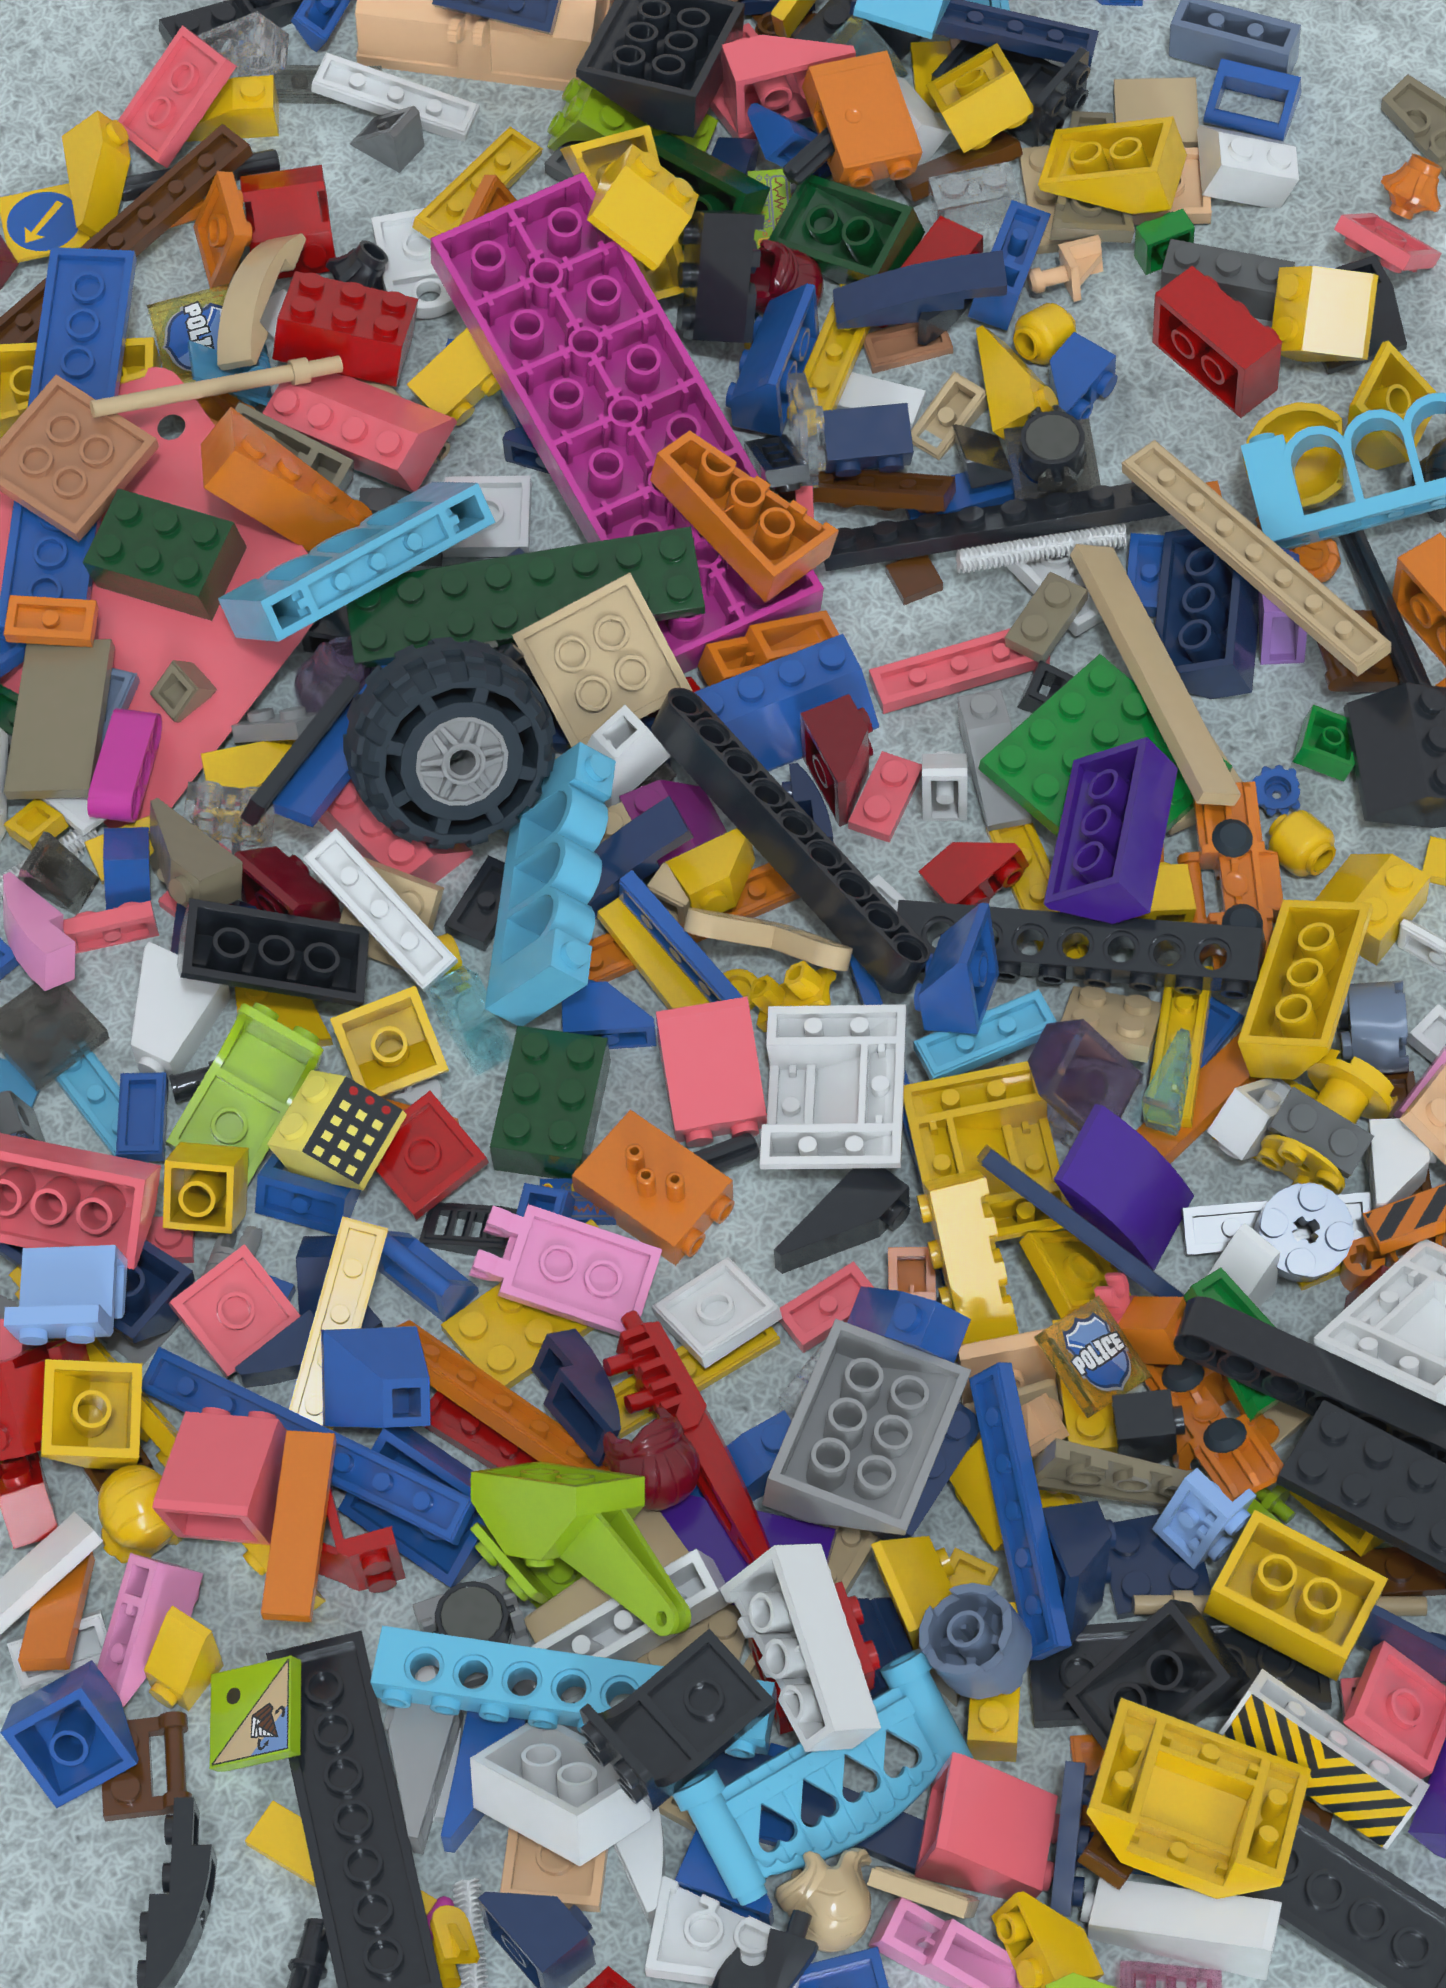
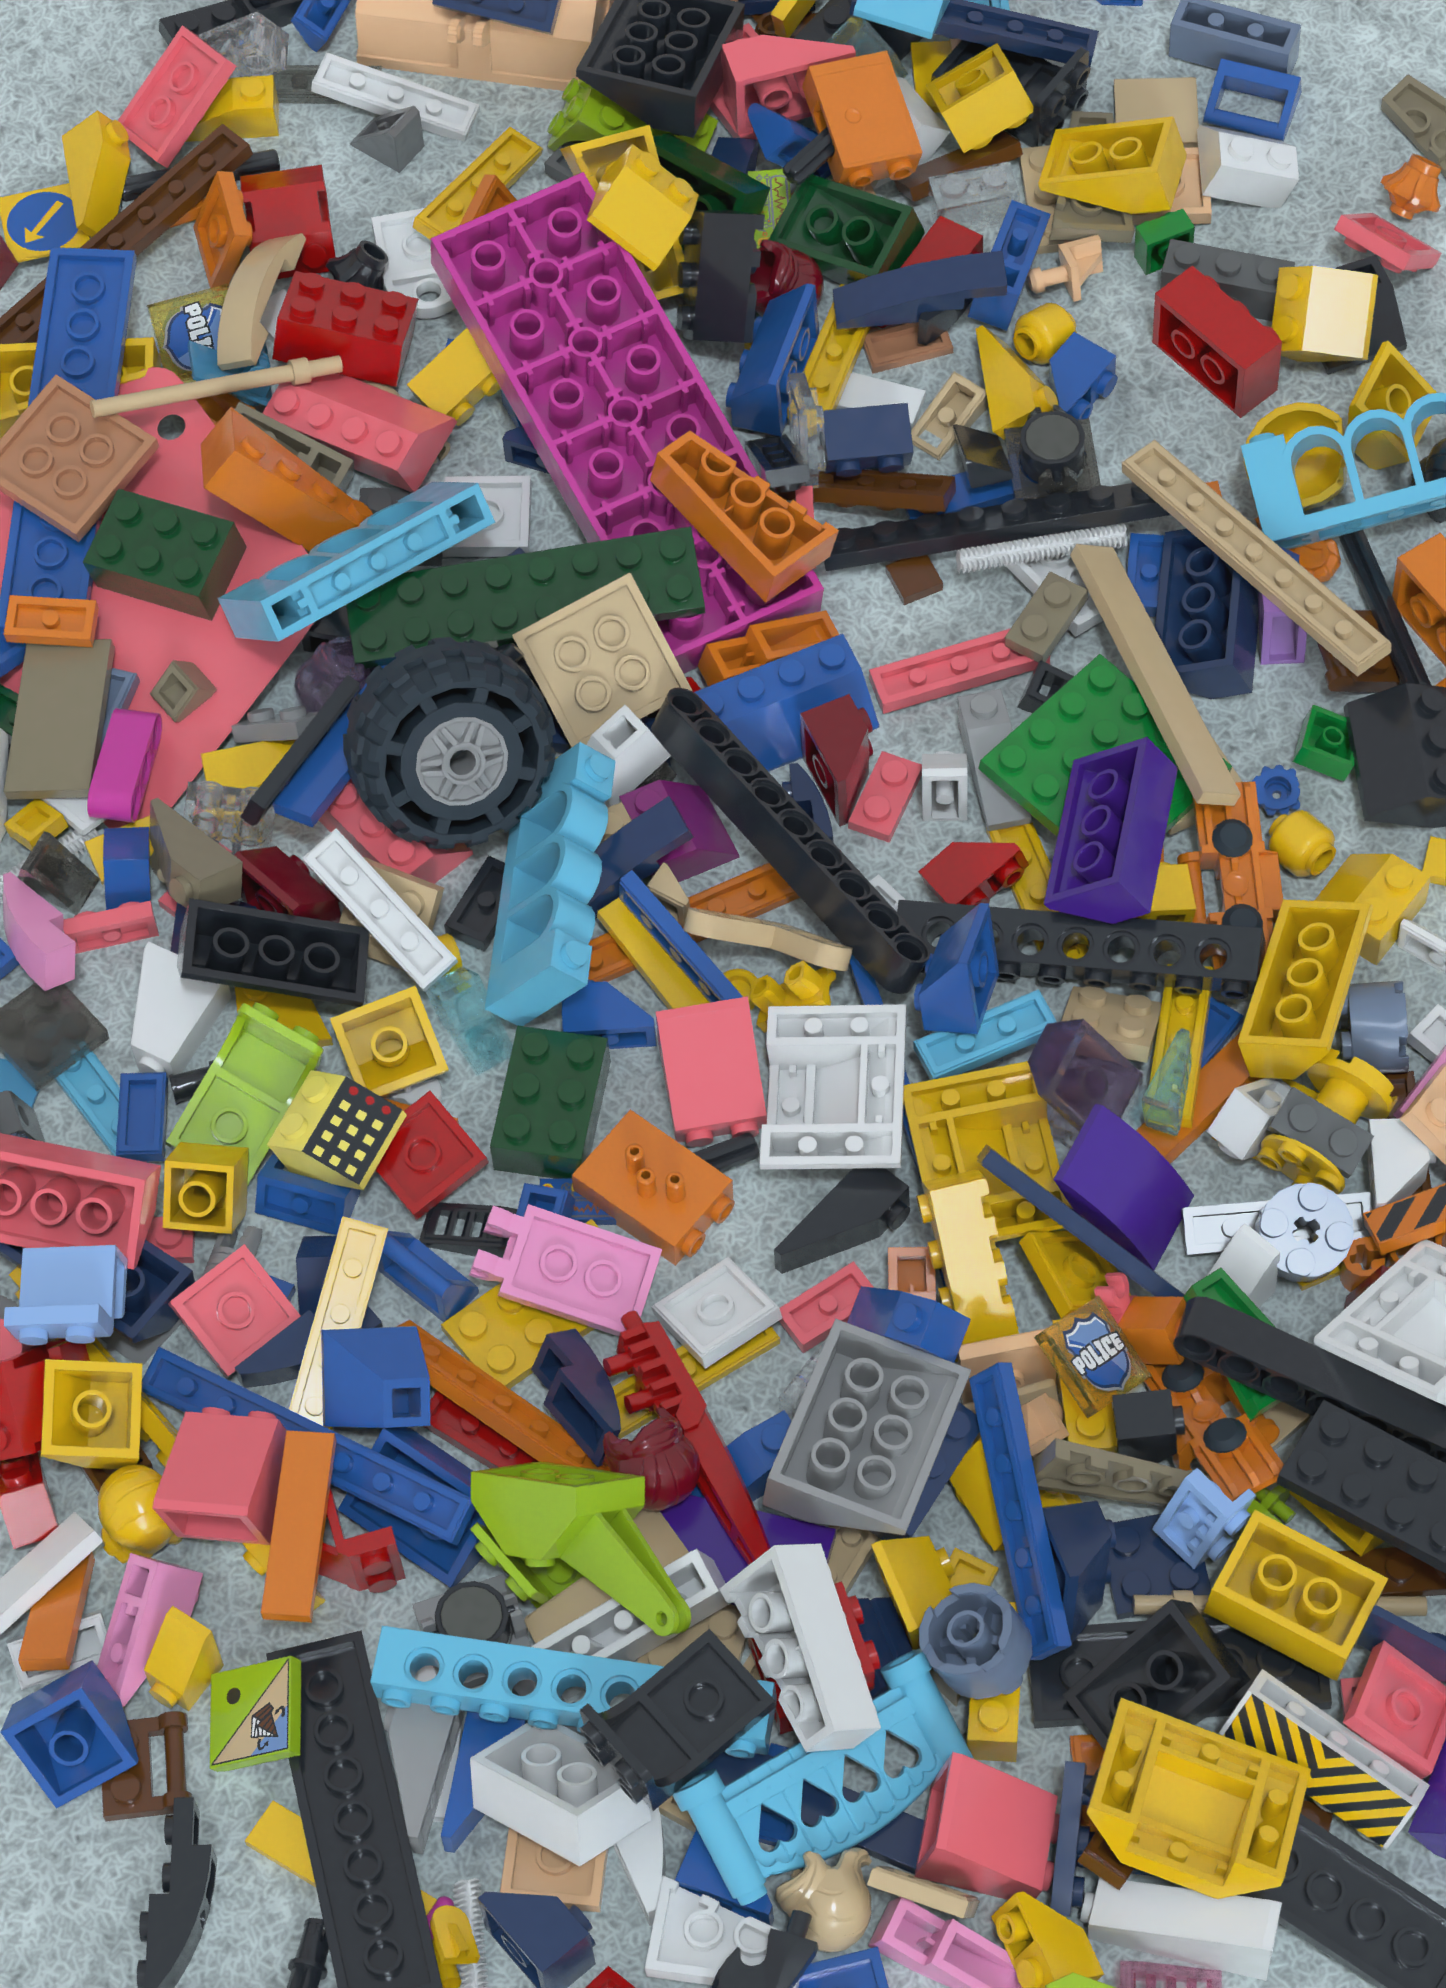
(715, 871): yellow slope -> none

